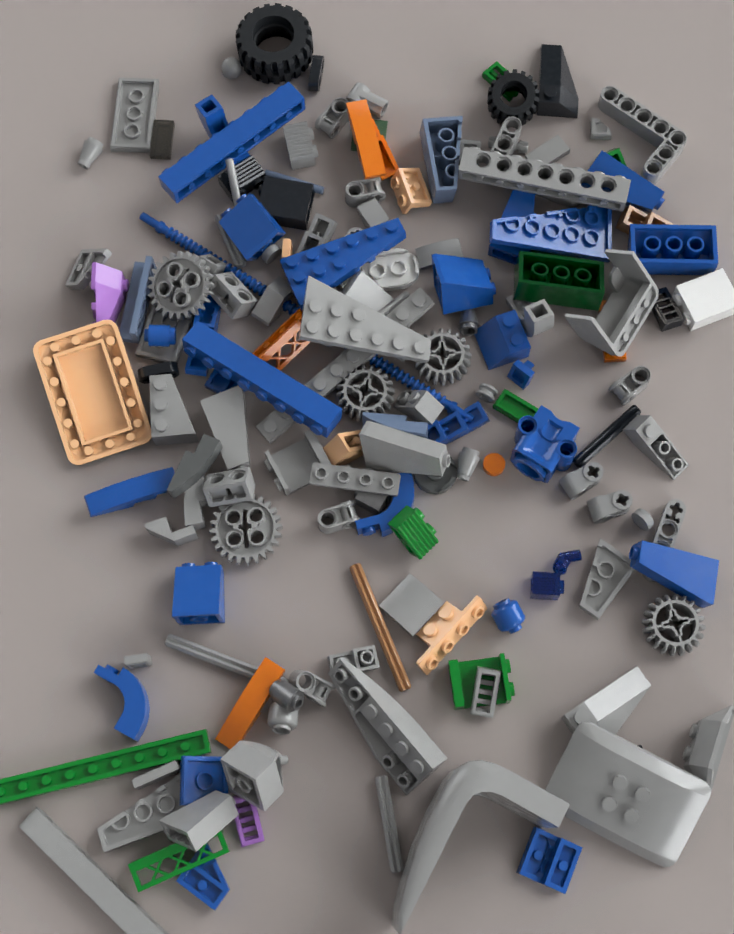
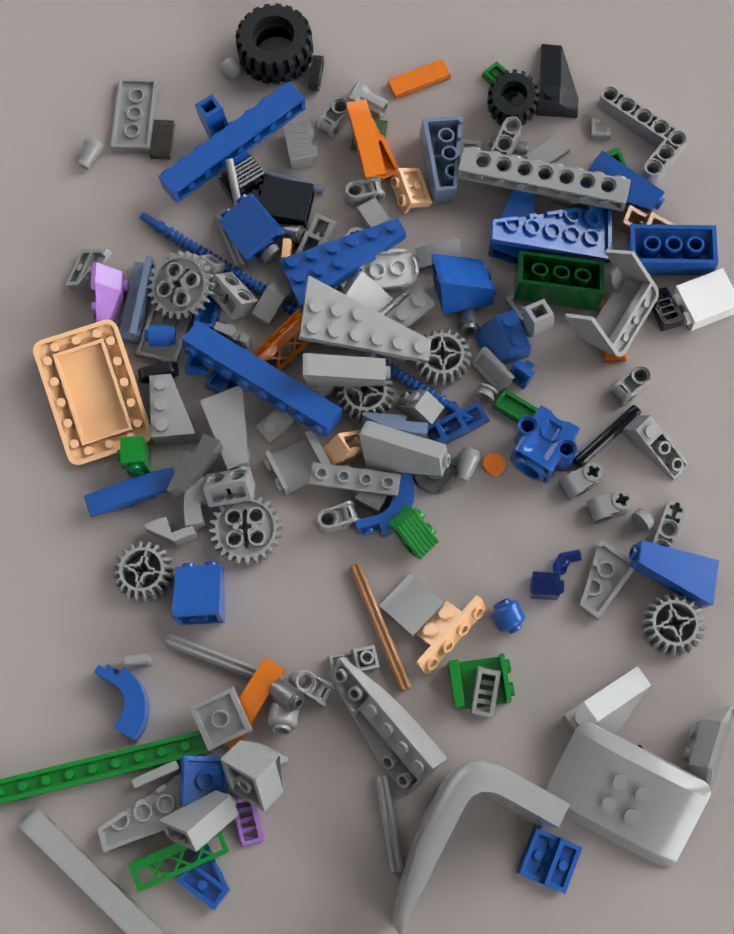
(134, 455): none -> green brick
(142, 580): none -> light grey gear
(221, 718): none -> light grey plate
(230, 332): none -> light grey plate
(294, 232): none -> flat silver cone
(340, 370): none -> light grey slope
(419, 79): none -> orange tile
(492, 369): none -> light grey tile

